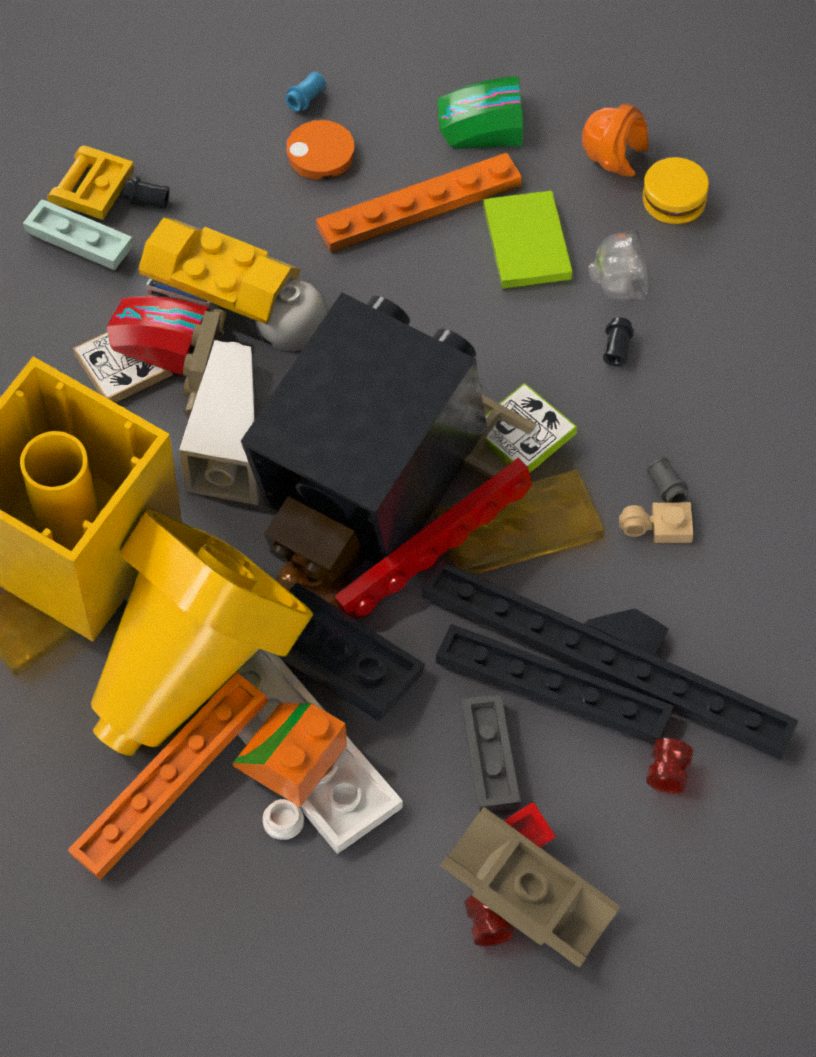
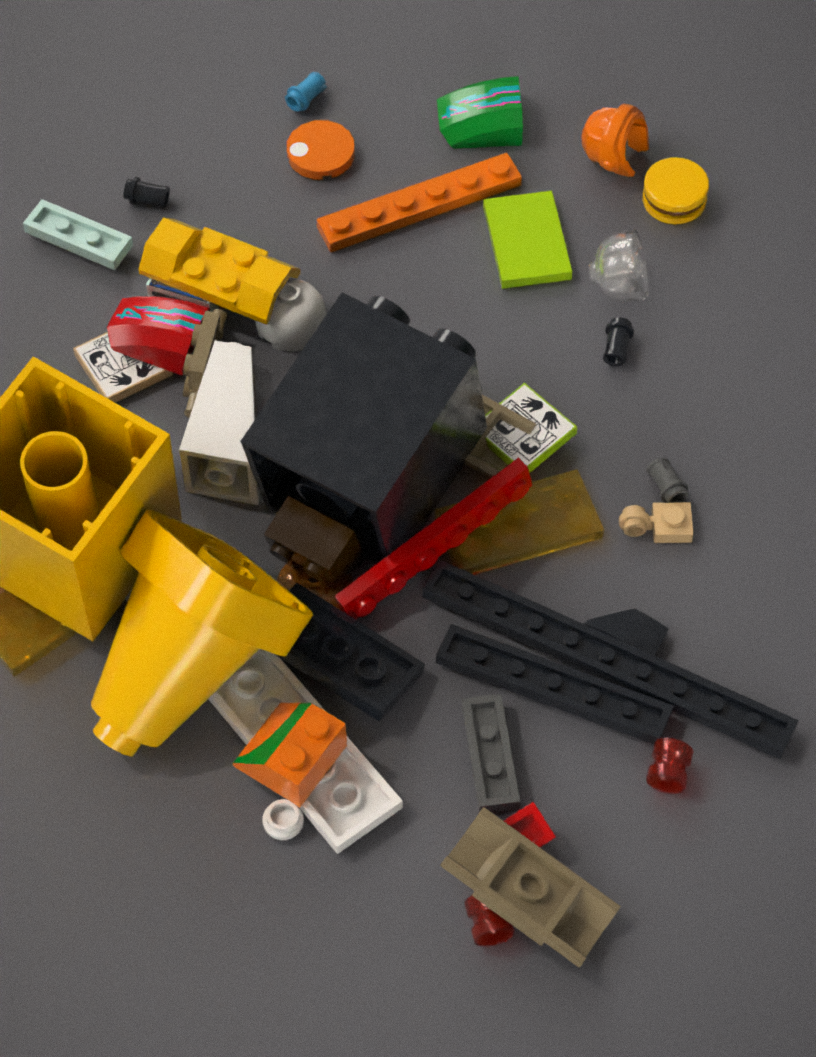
(98, 188): yellow plate -> none
(167, 776): orange plate -> none

